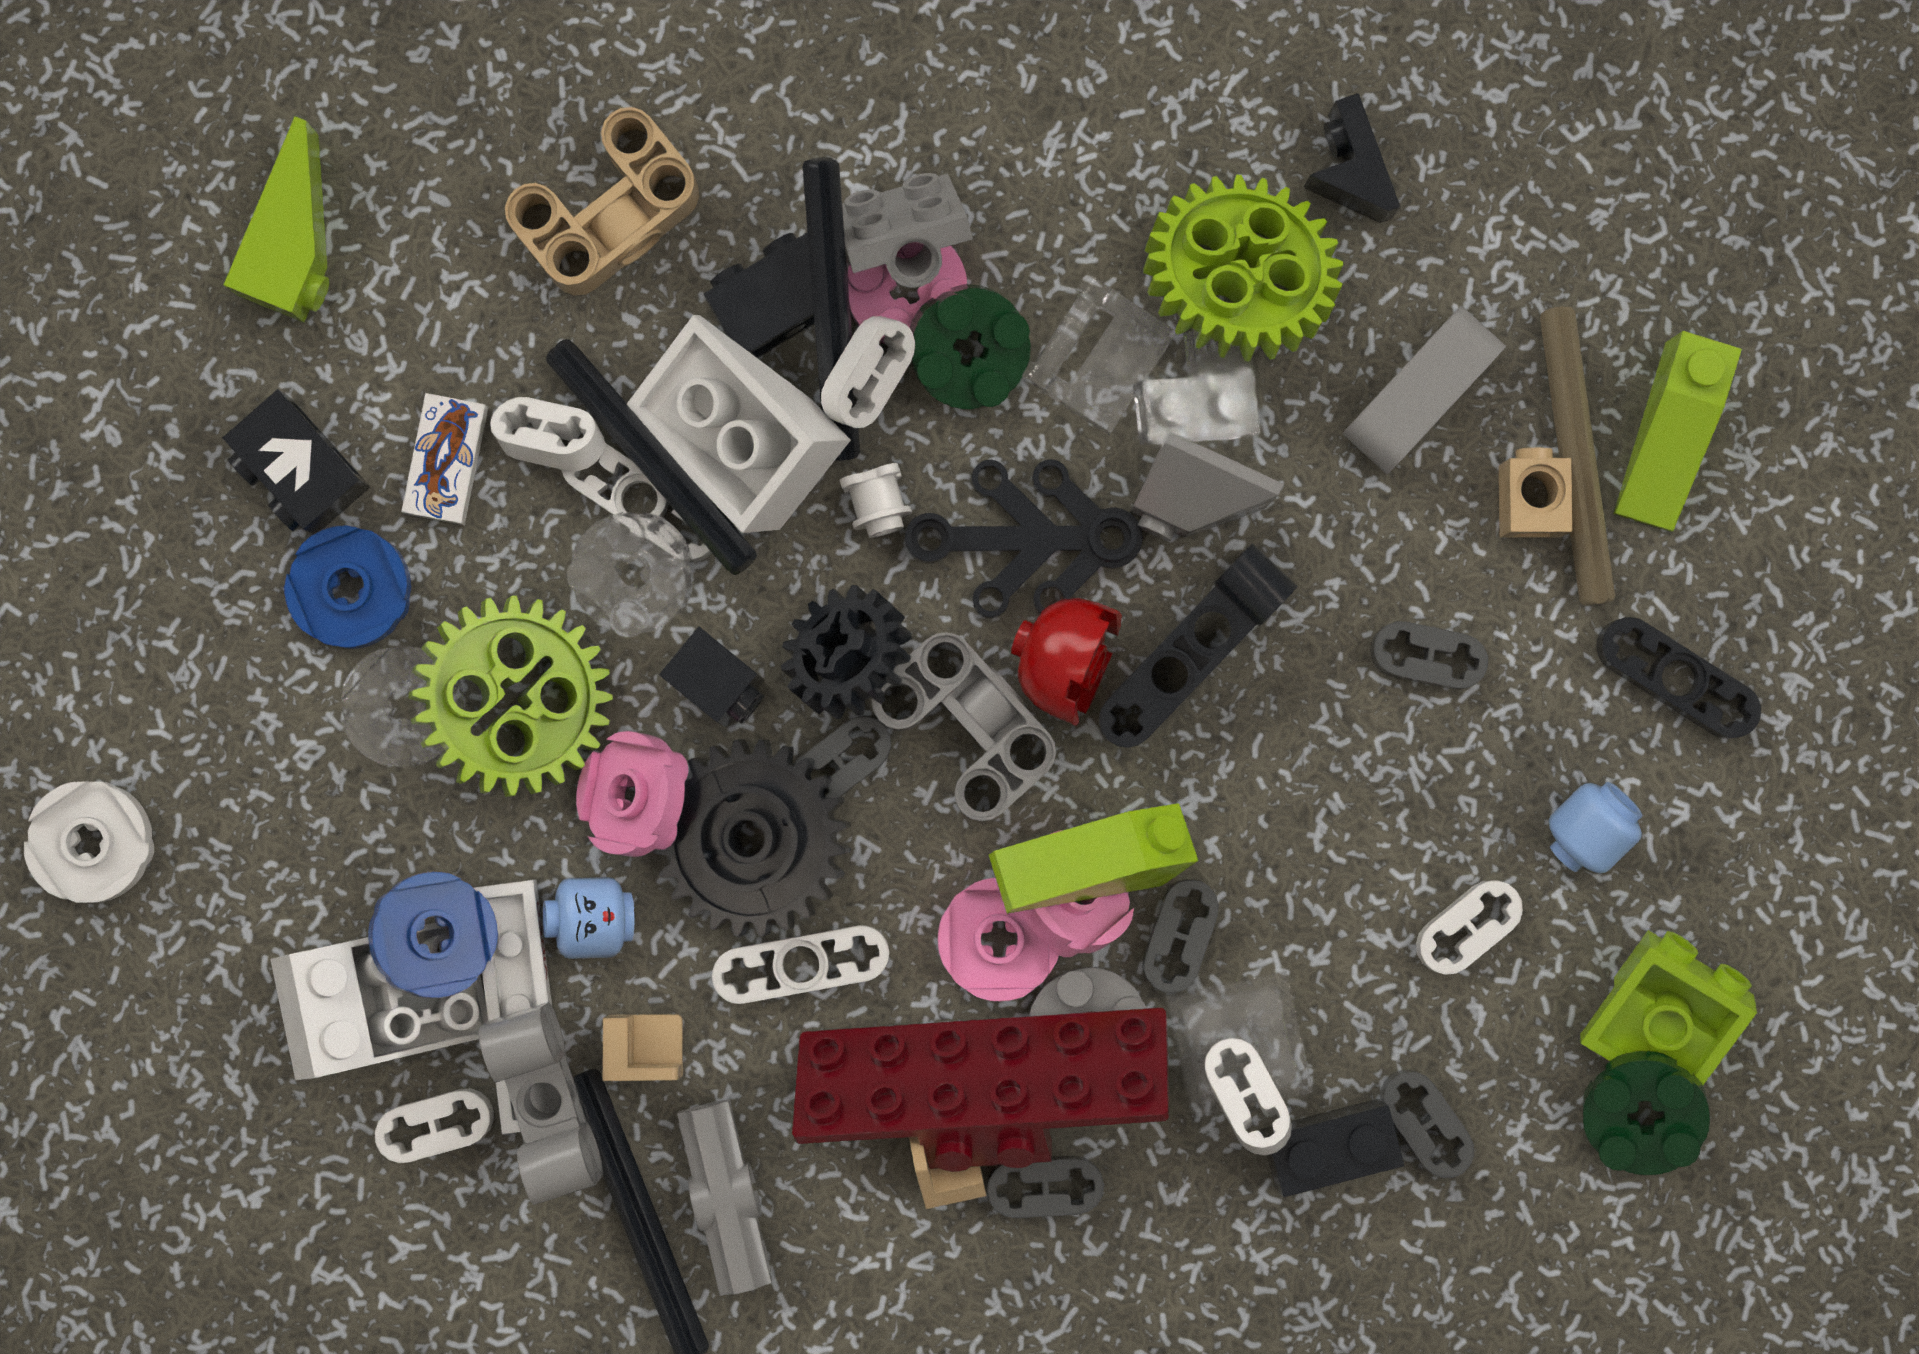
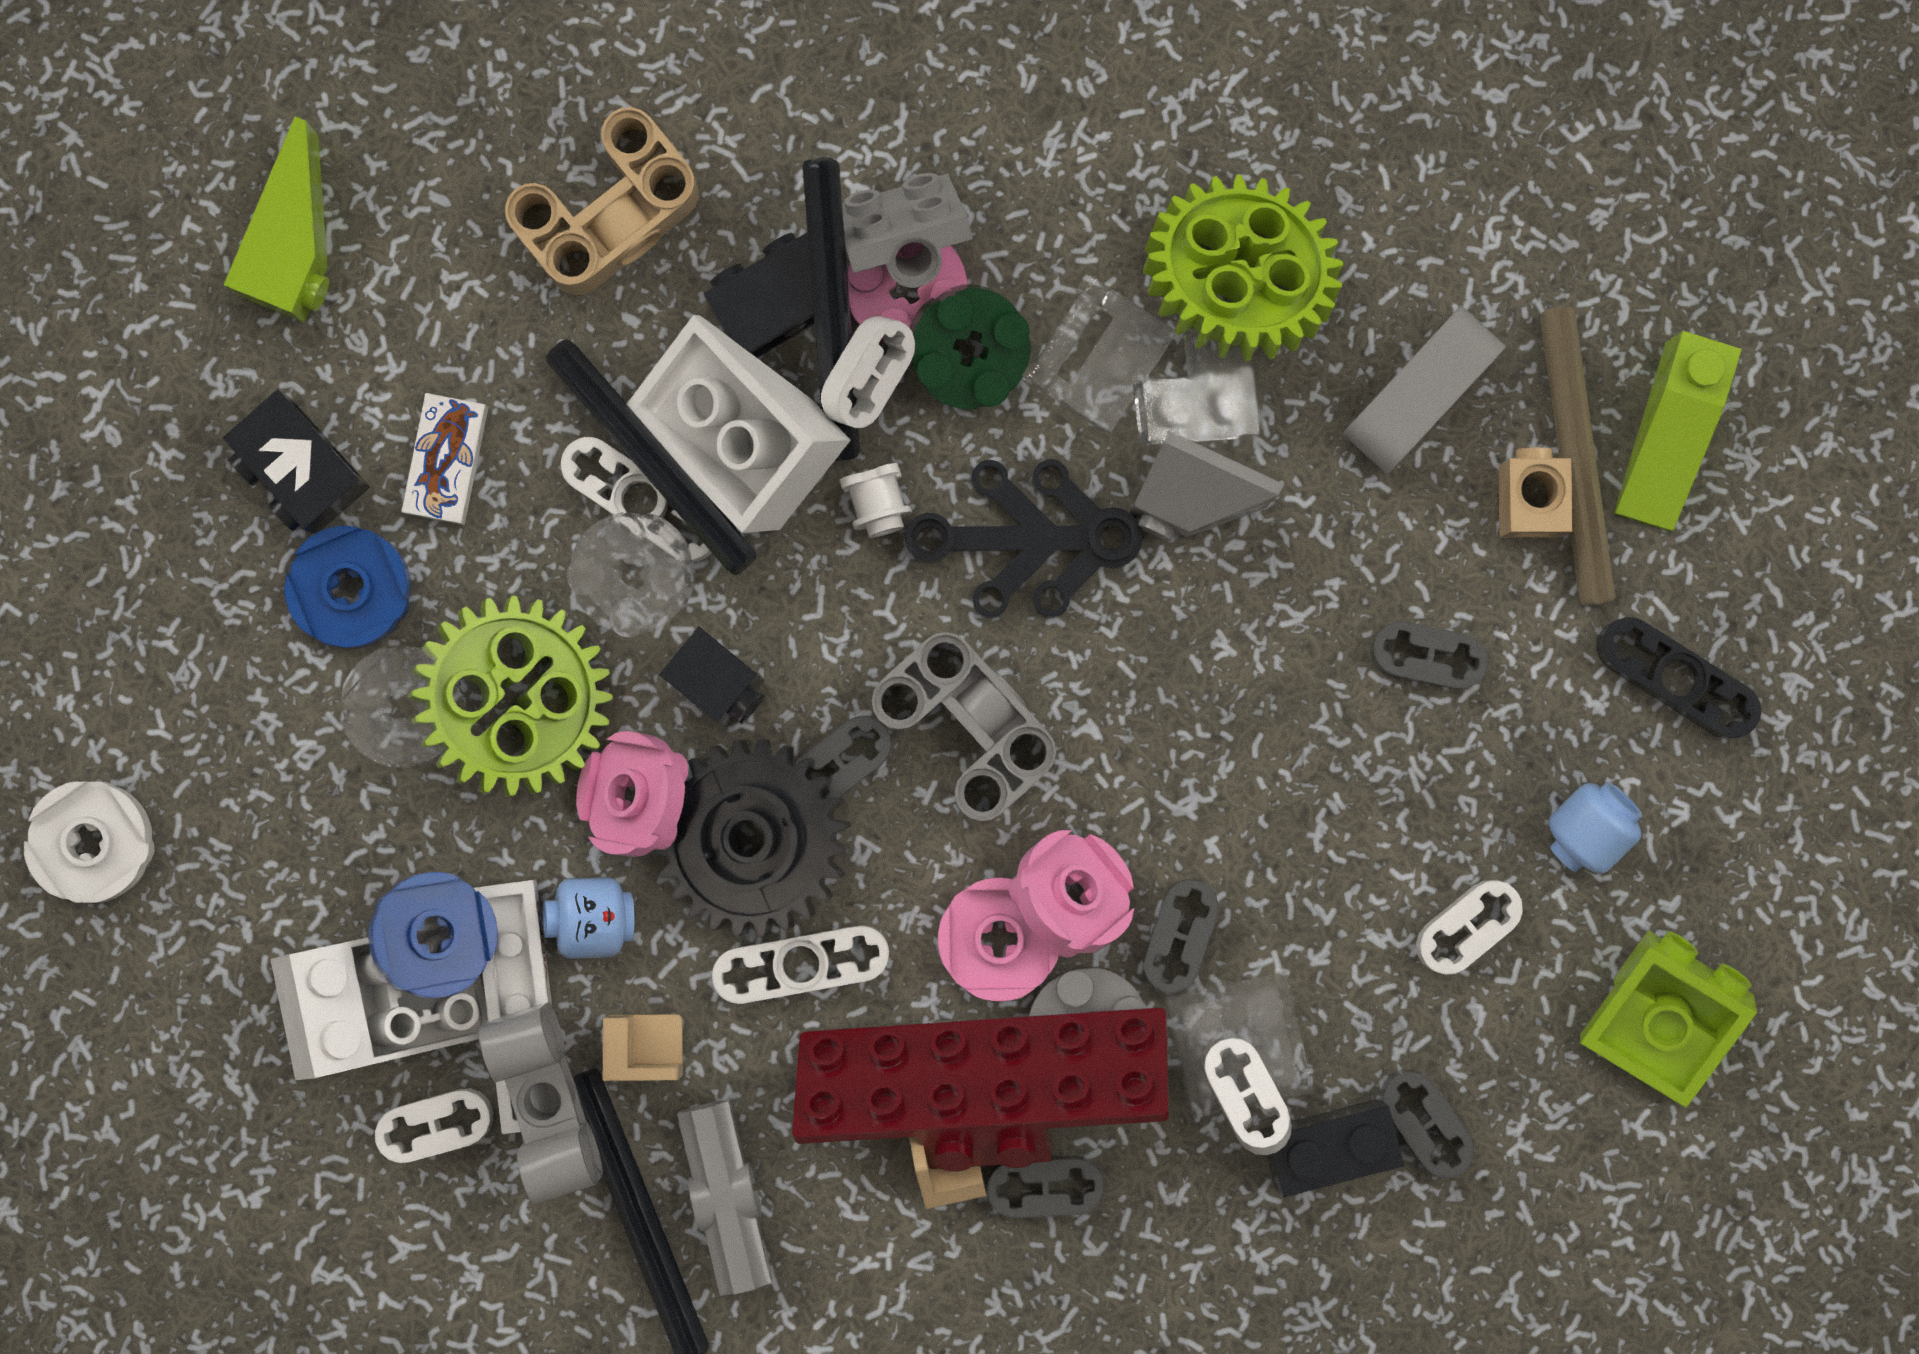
(550, 425): white beam -> none
(846, 652): black gear -> none
(1065, 655): red cylinder -> none
(1095, 859): lime slope -> none
(1246, 597): black piece -> none
(1362, 179): black slope -> none
(1652, 1148): dark green plate -> none

